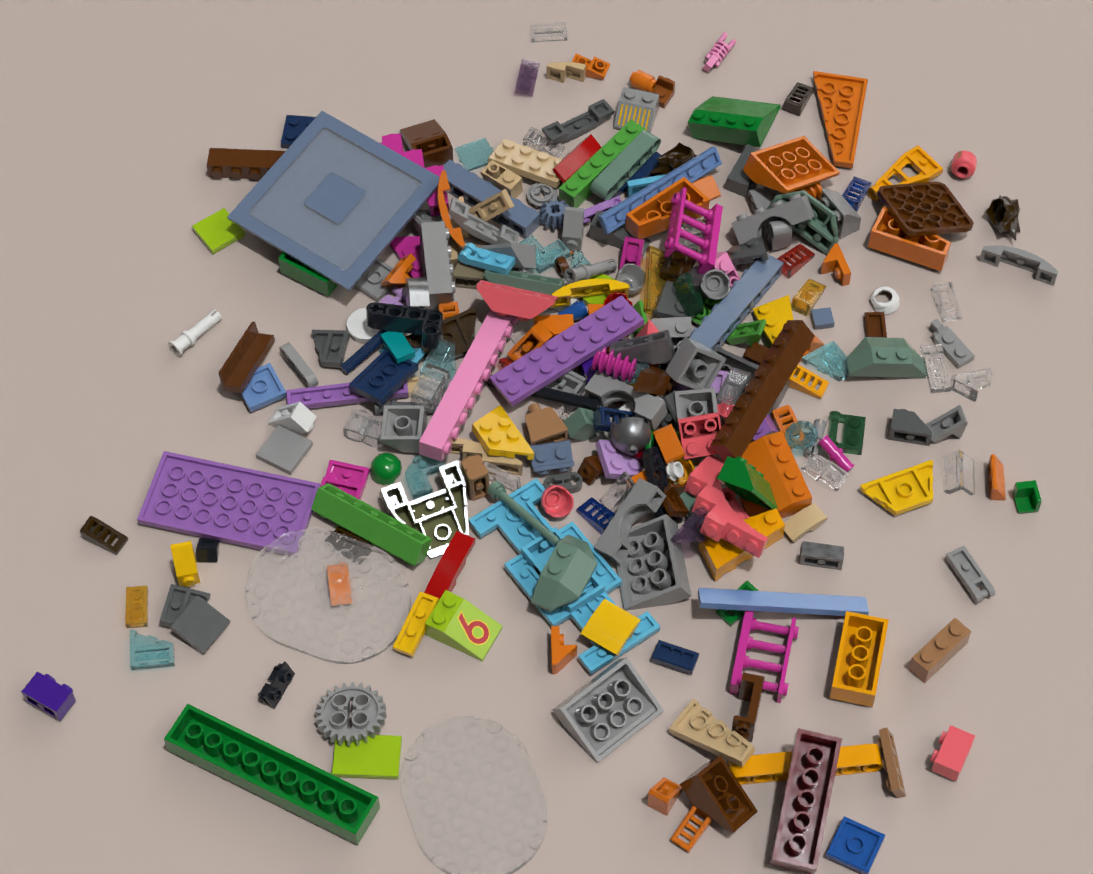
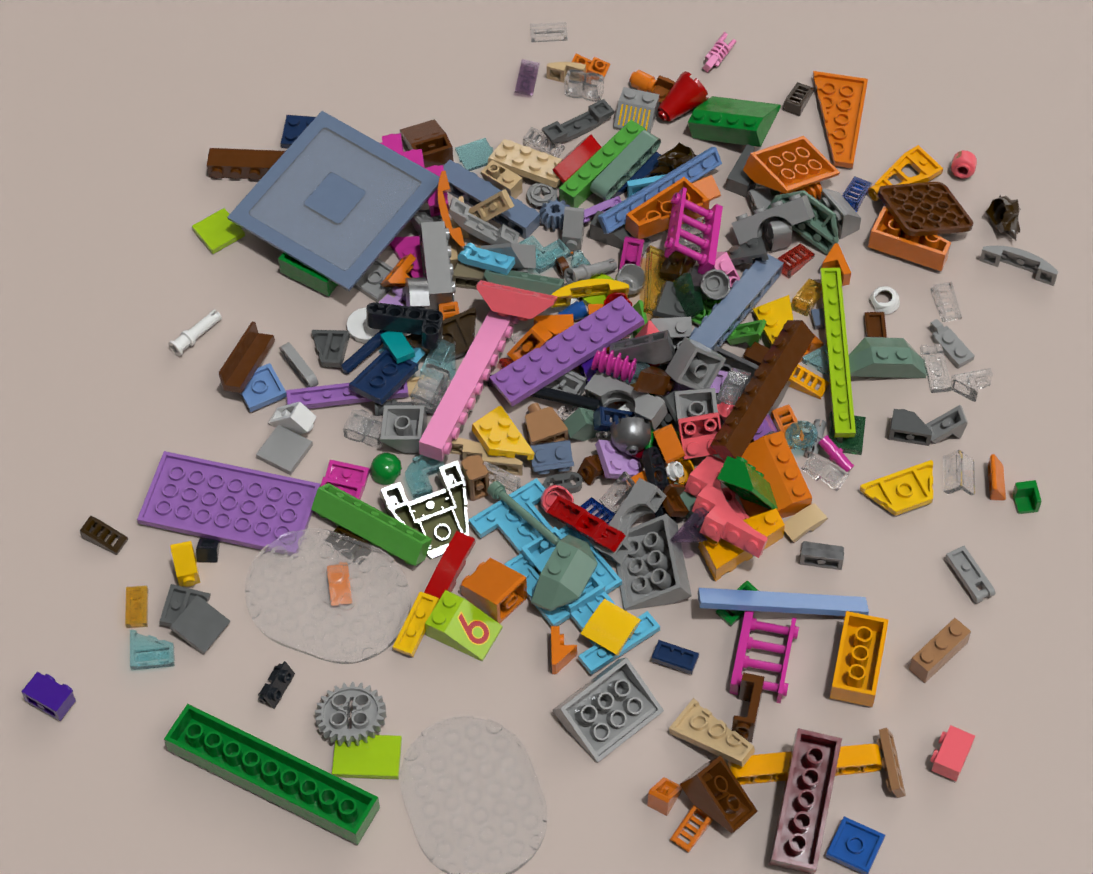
(495, 589): none -> orange slope
(584, 85): none -> clear brick
(586, 524): none -> red slope
(682, 97): none -> red cone
(837, 353): none -> lime plate

